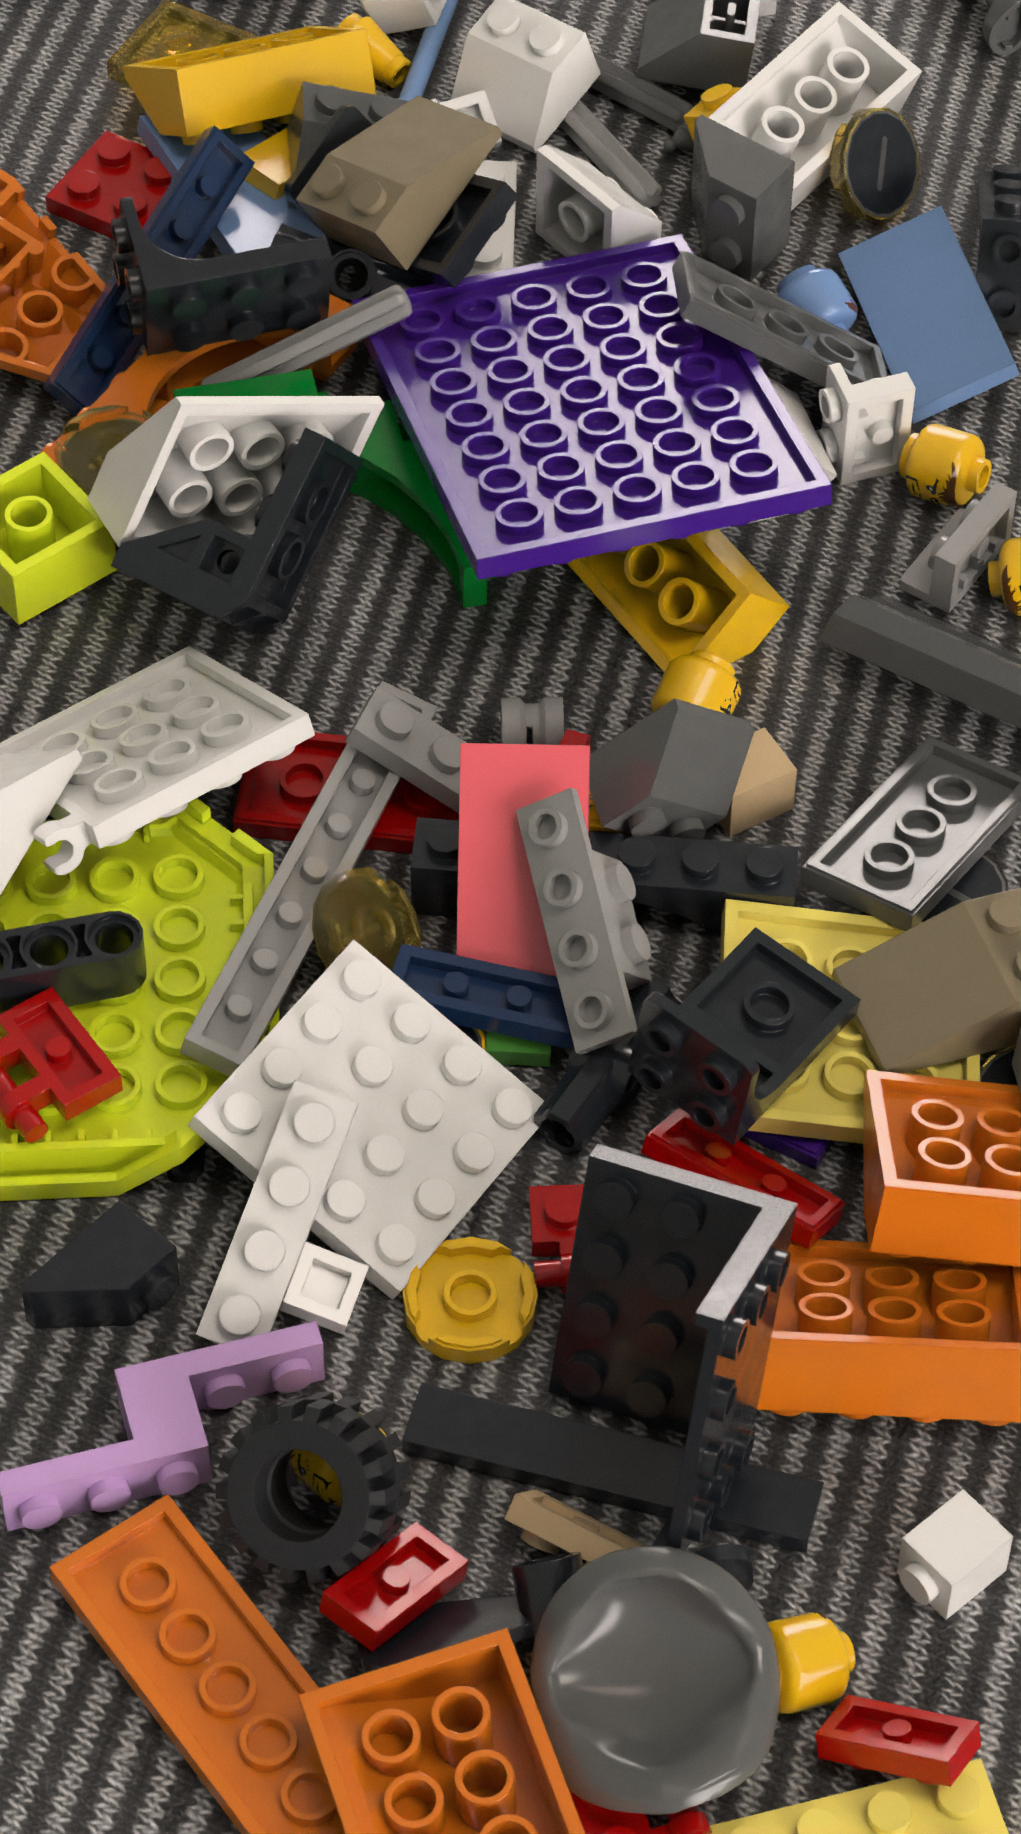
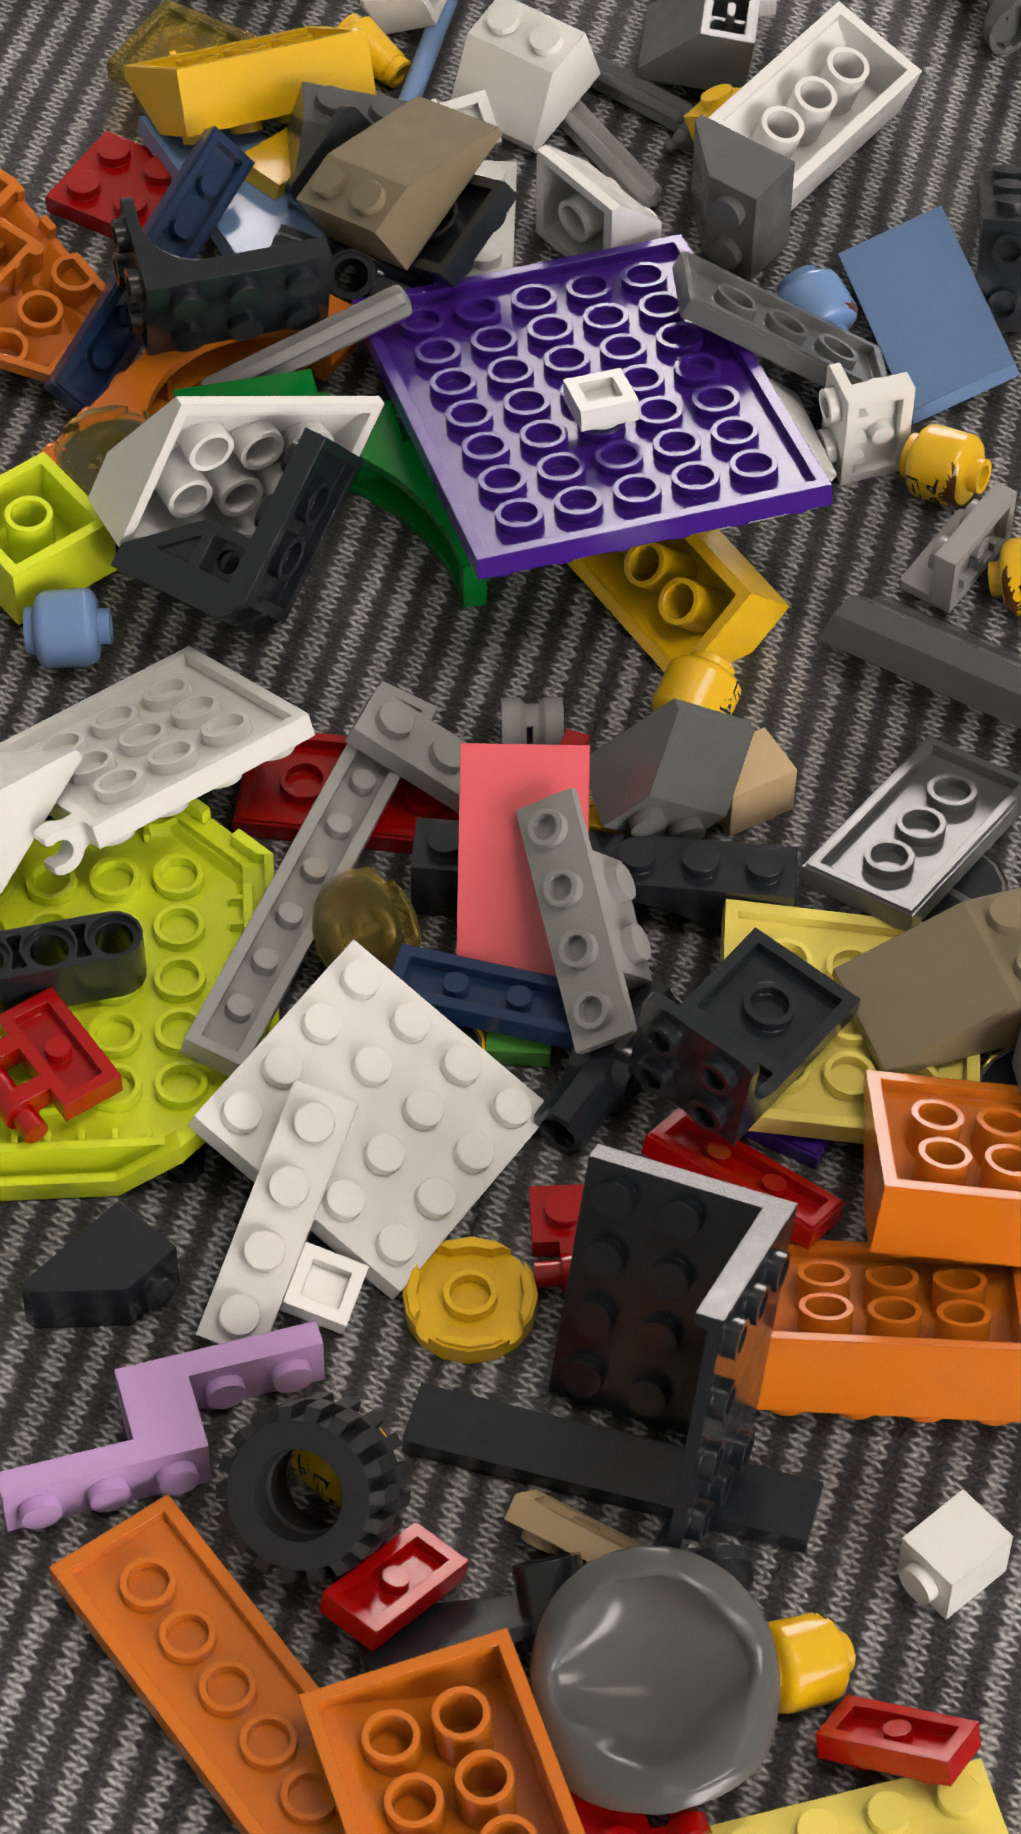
(66, 628): none -> medium blue head
(601, 400): none -> white plate
(875, 164): black tile -> none

